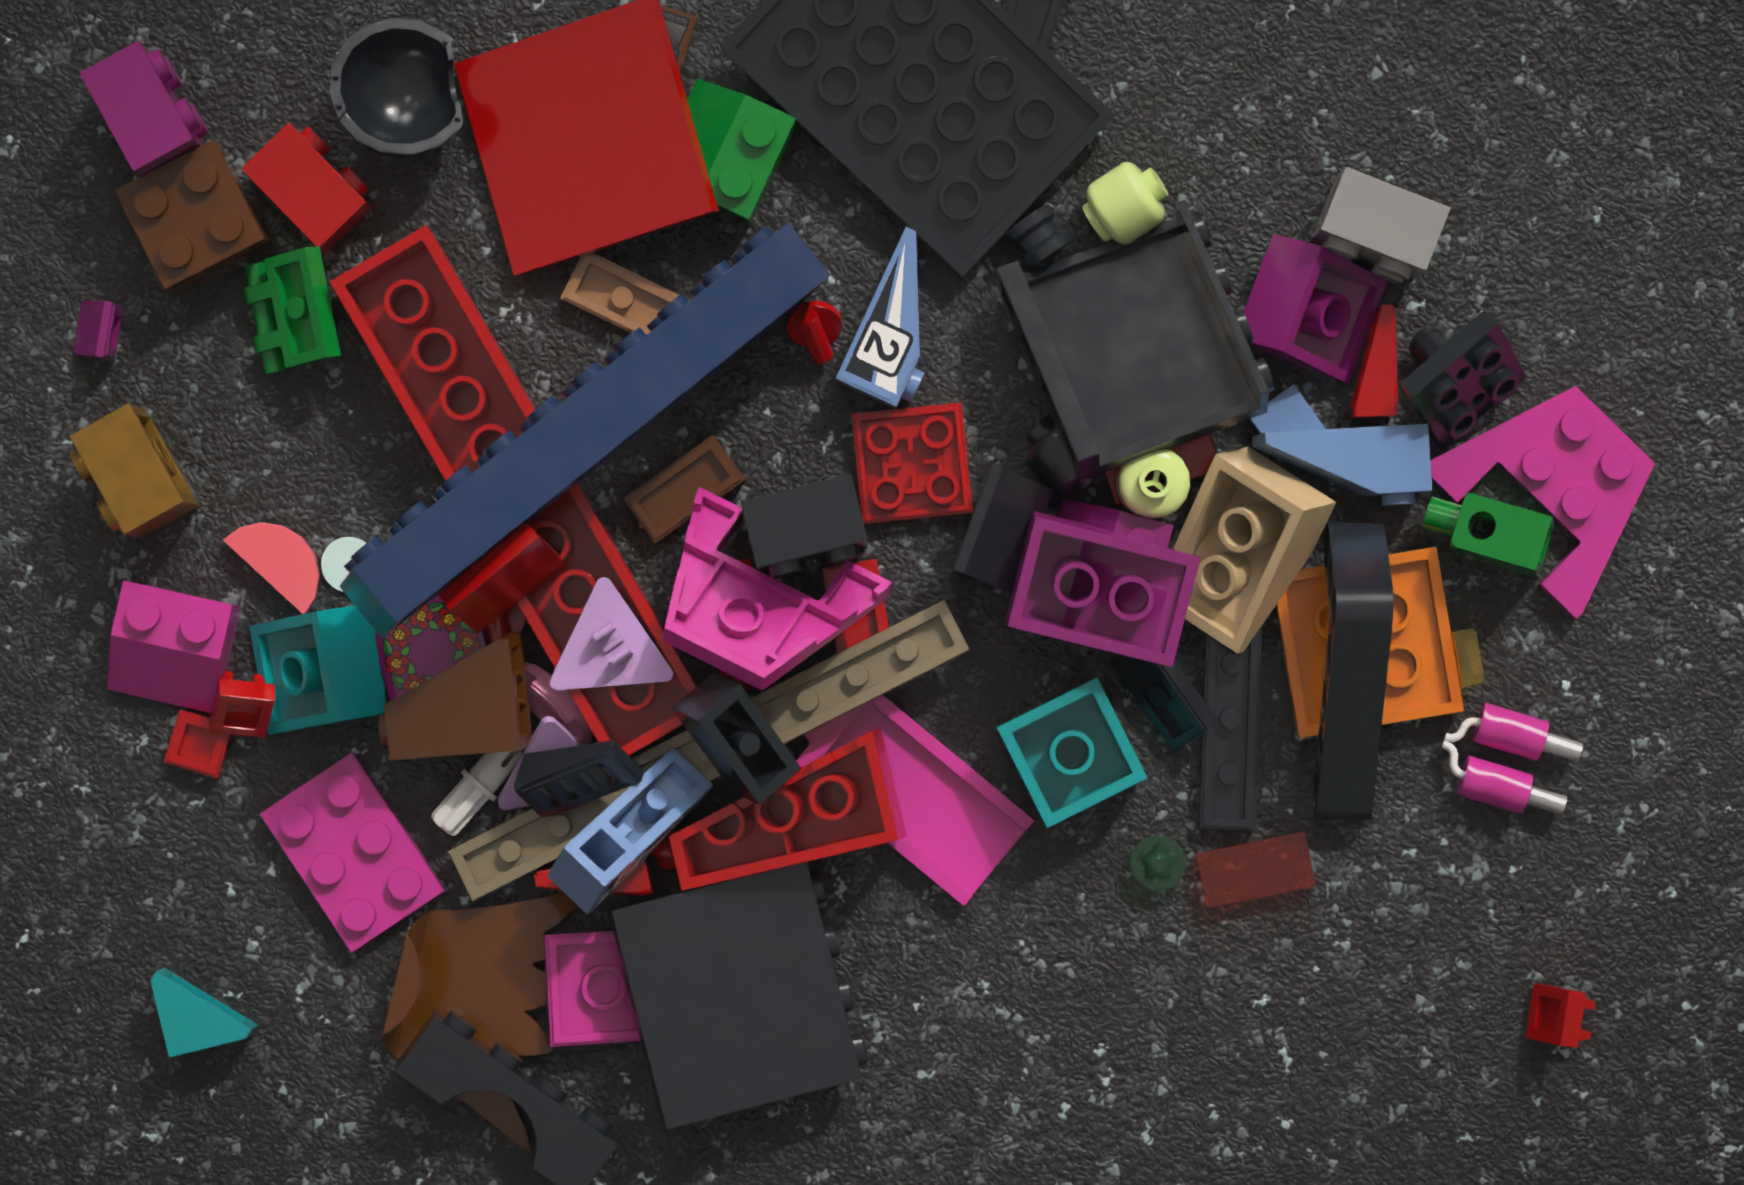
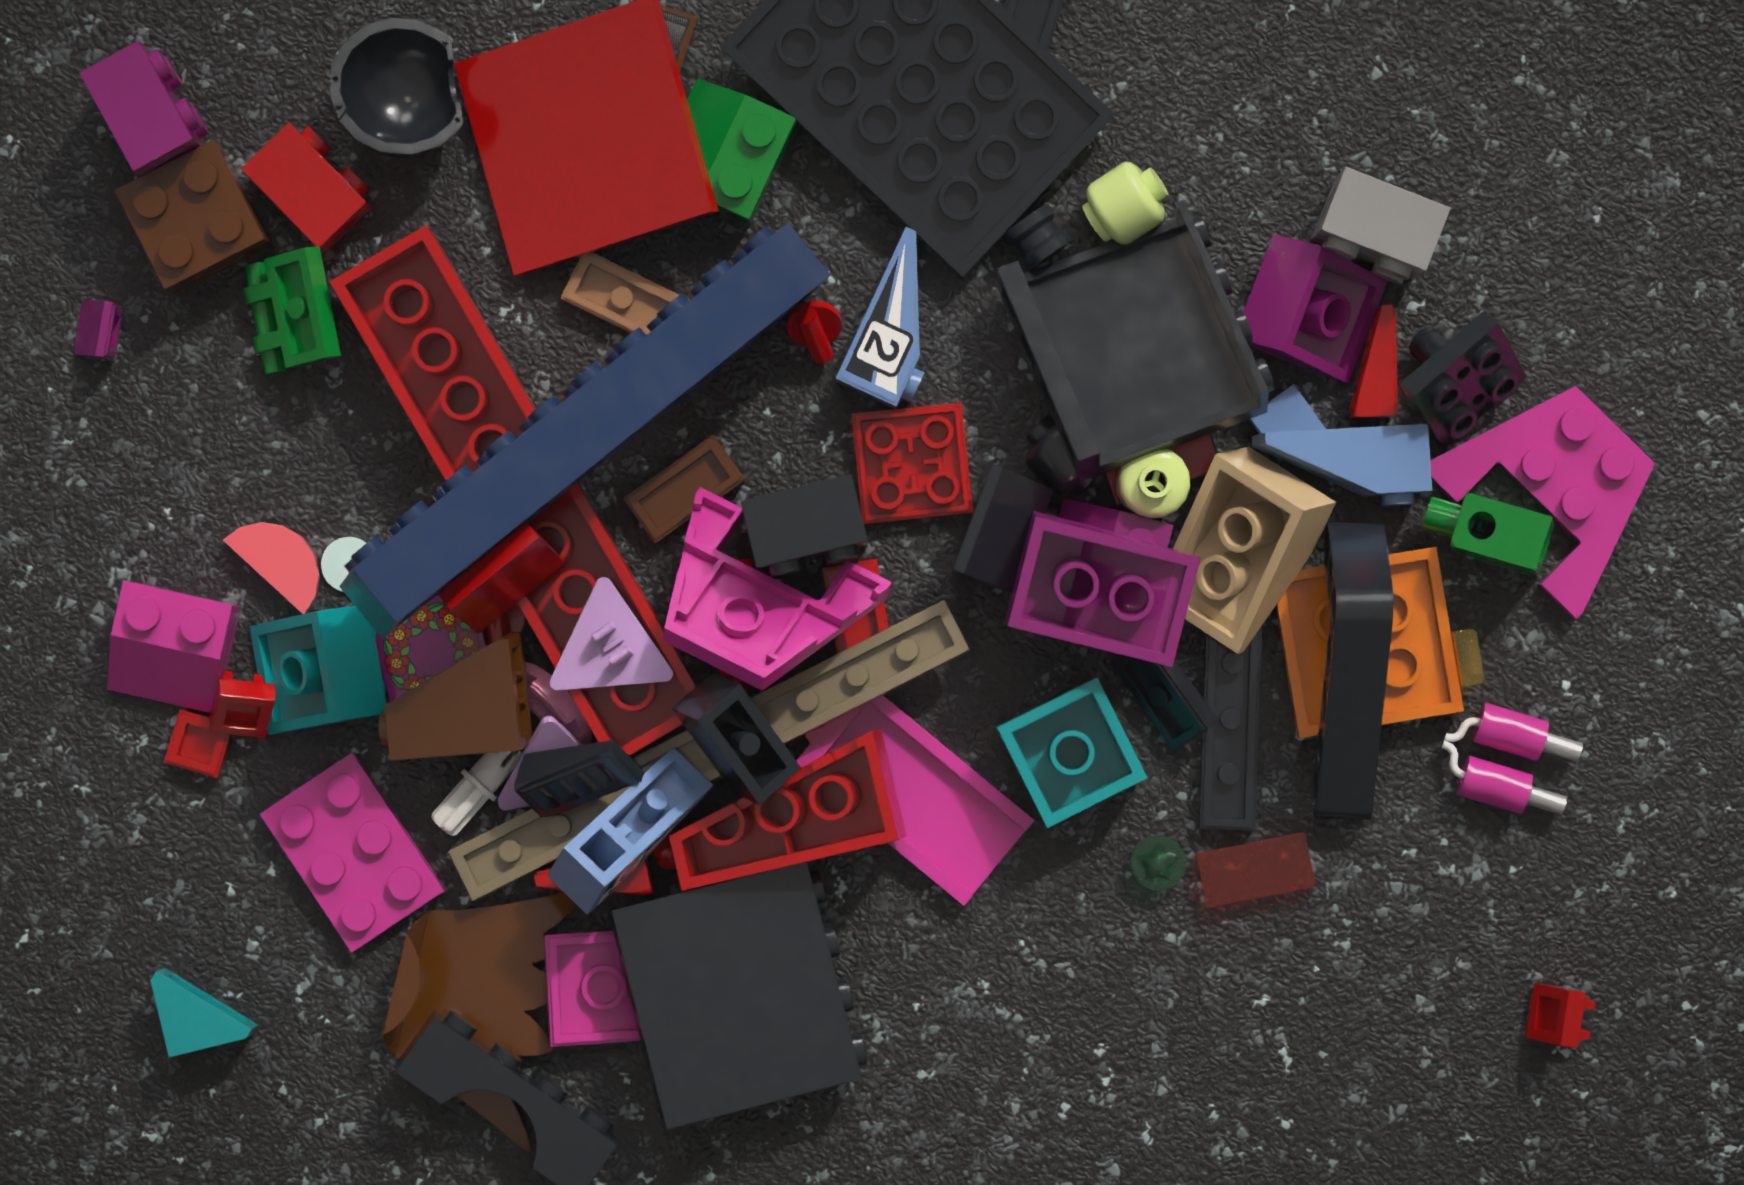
(132, 472): pearl gold brick -> none

